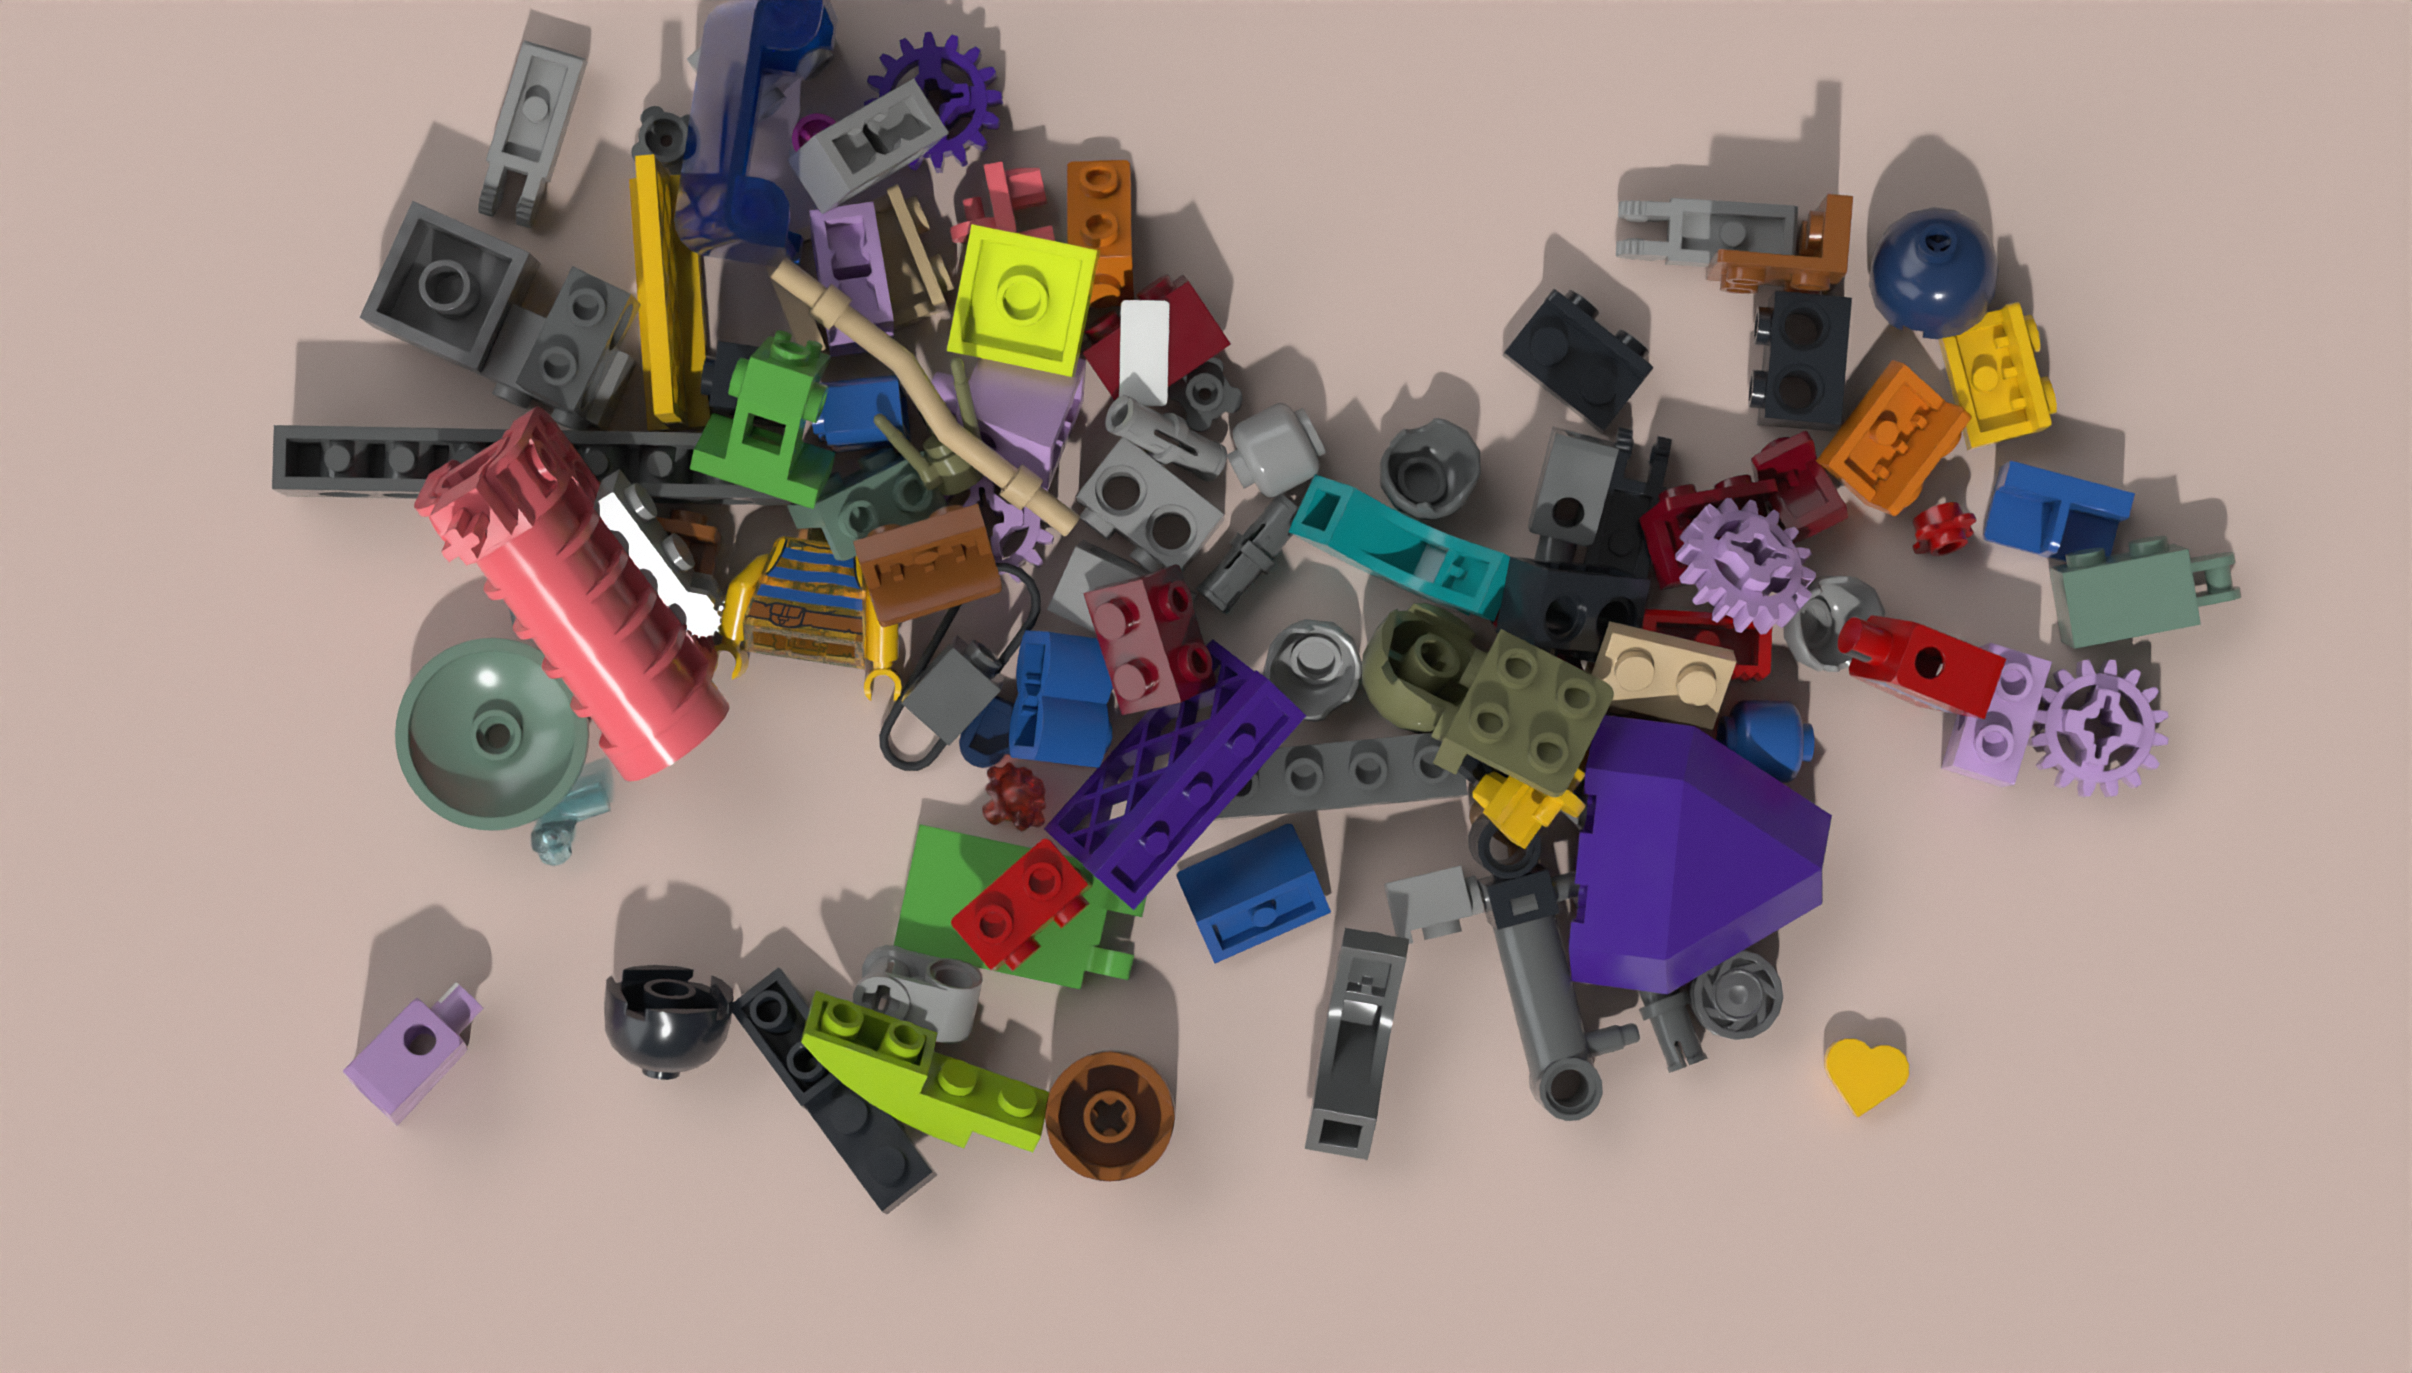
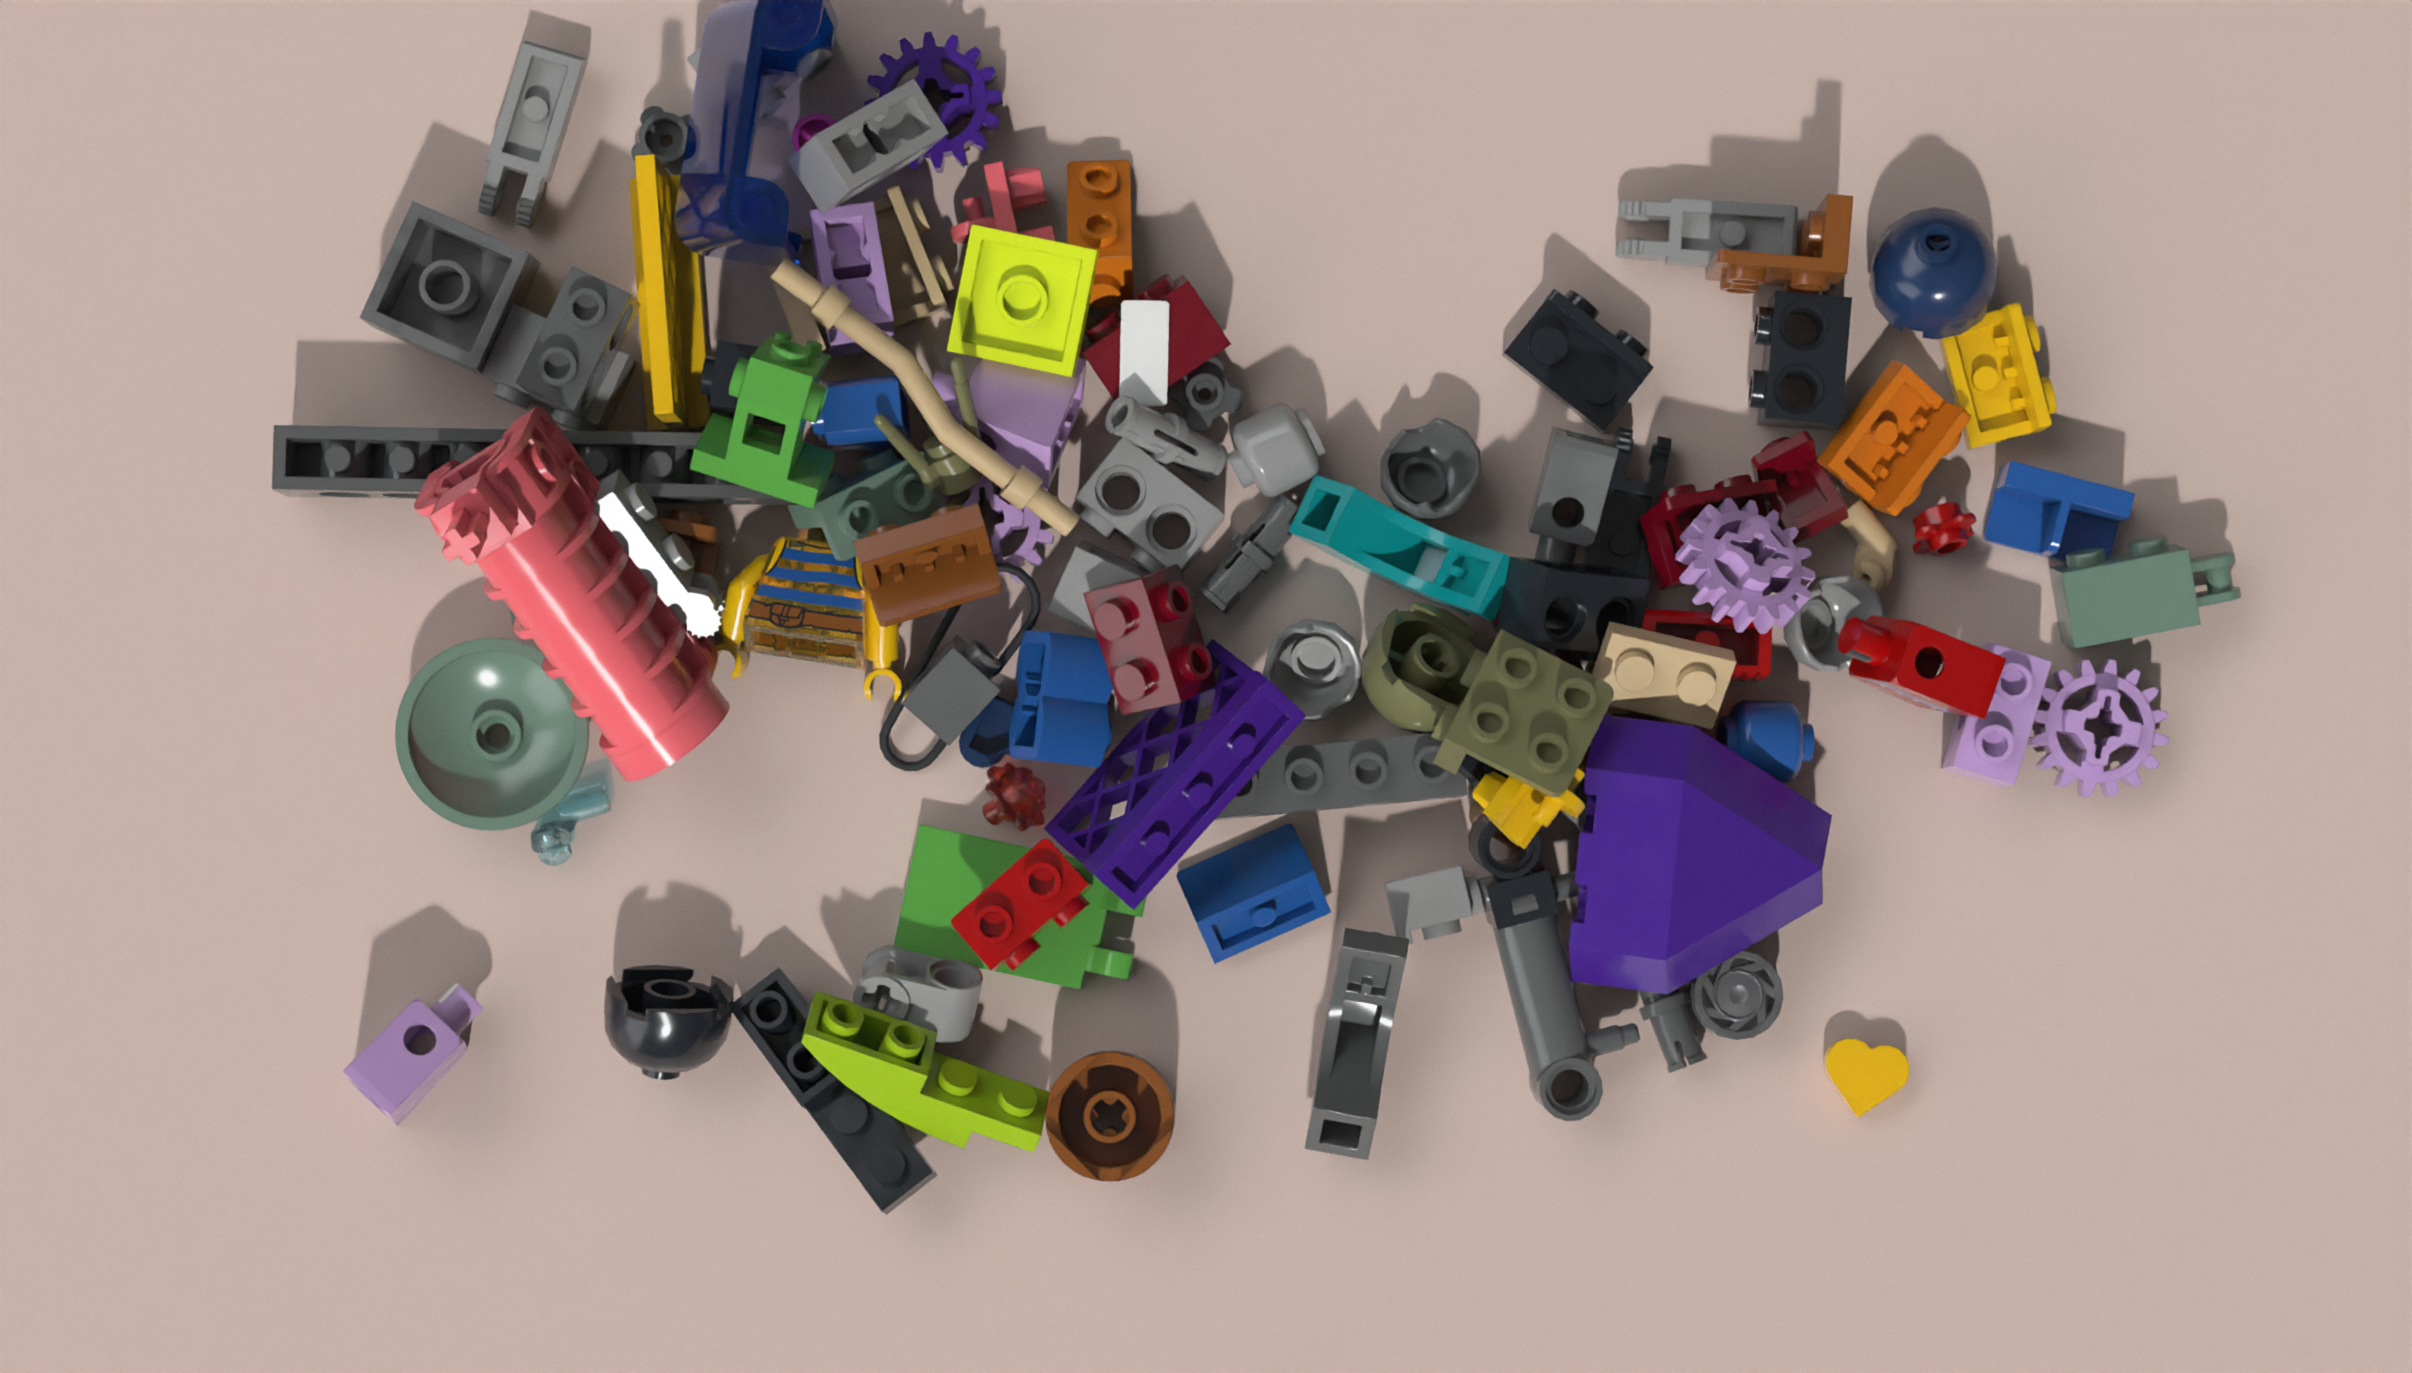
(1875, 547): none -> tan arm

